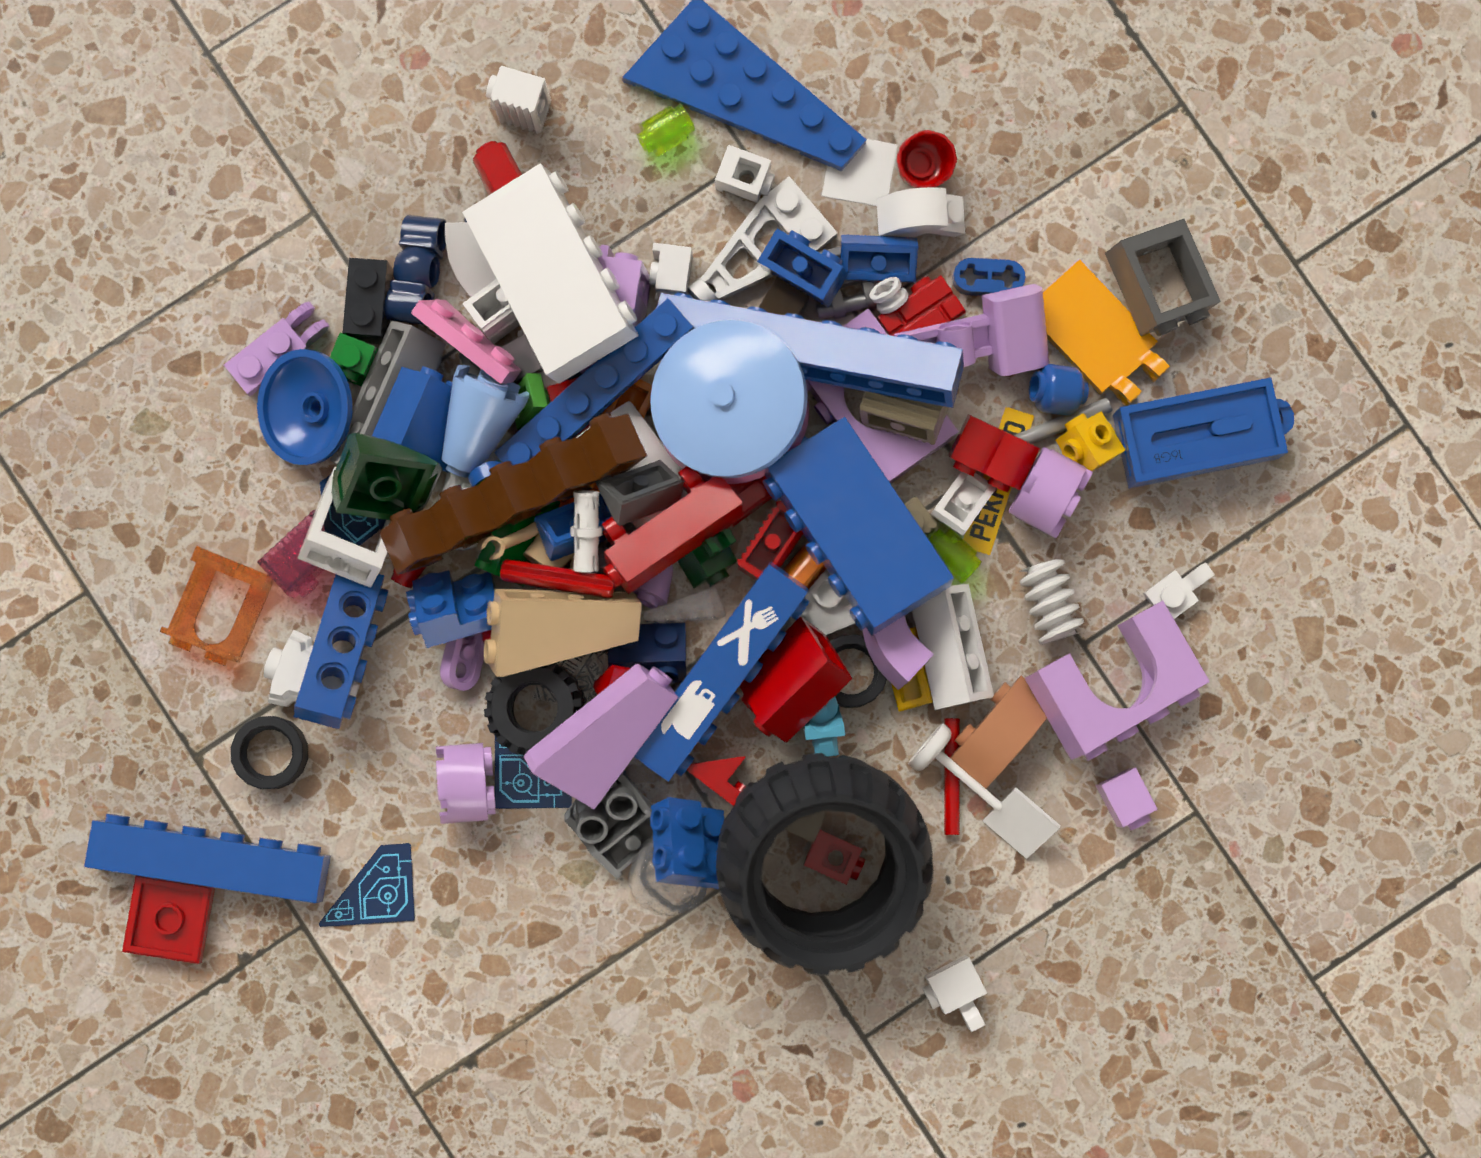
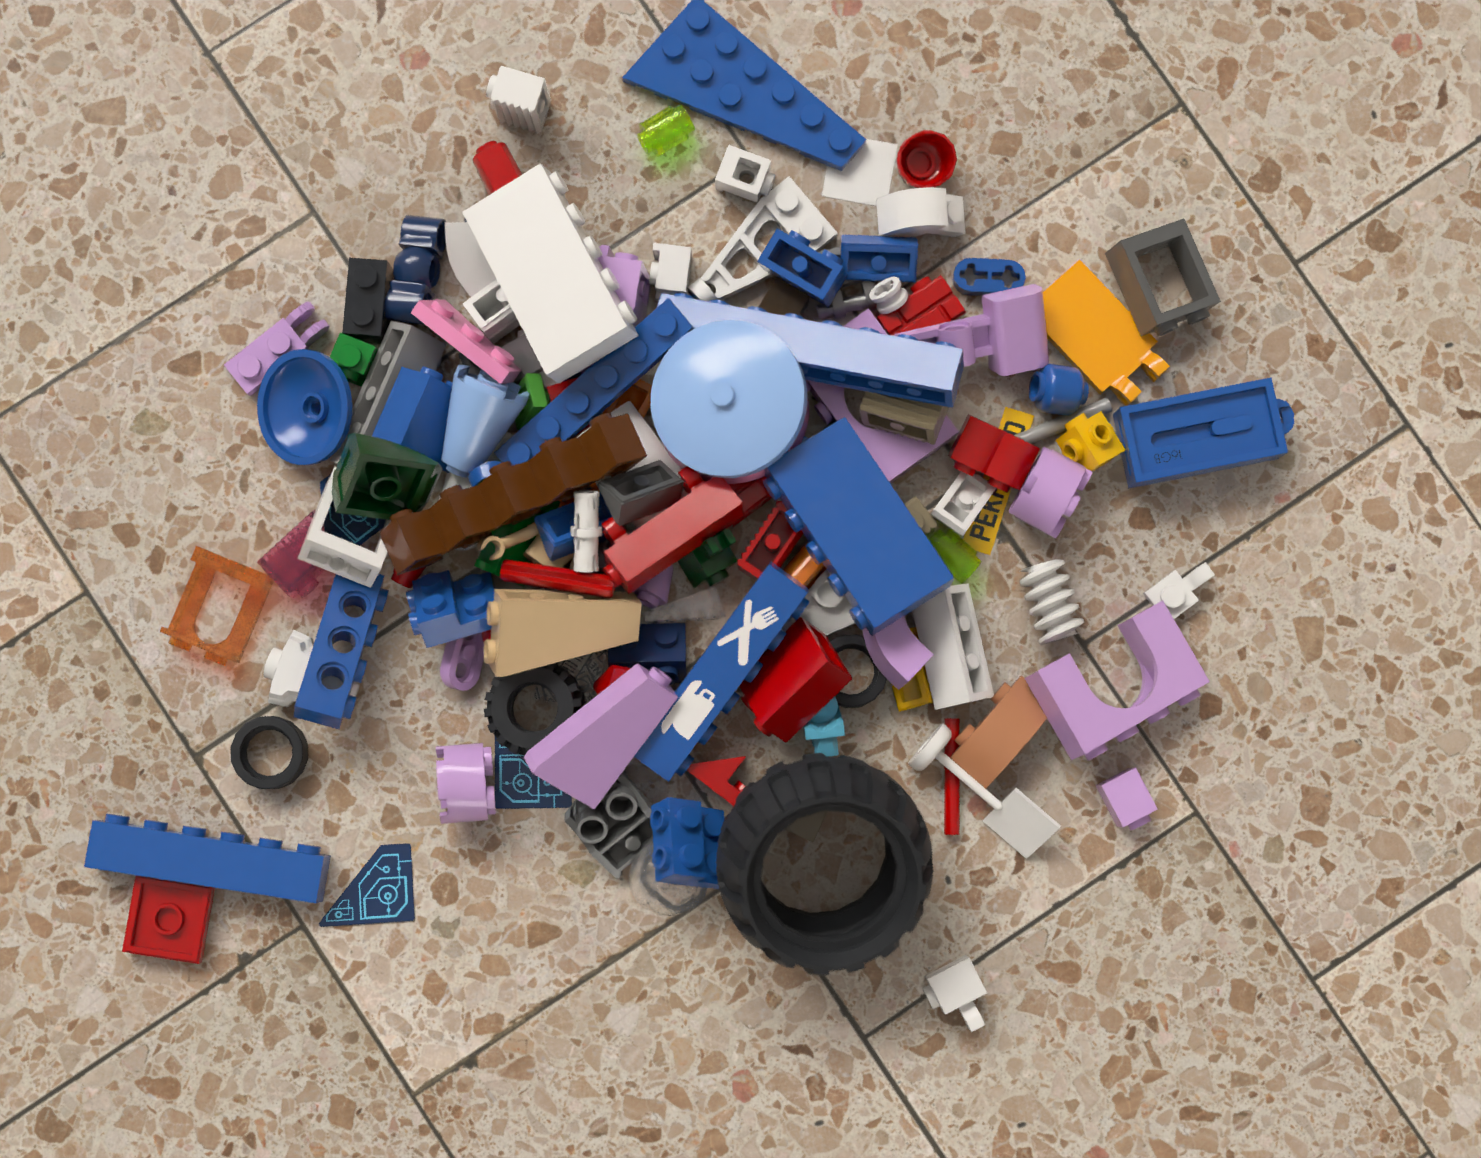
(818, 858): red brick -> none

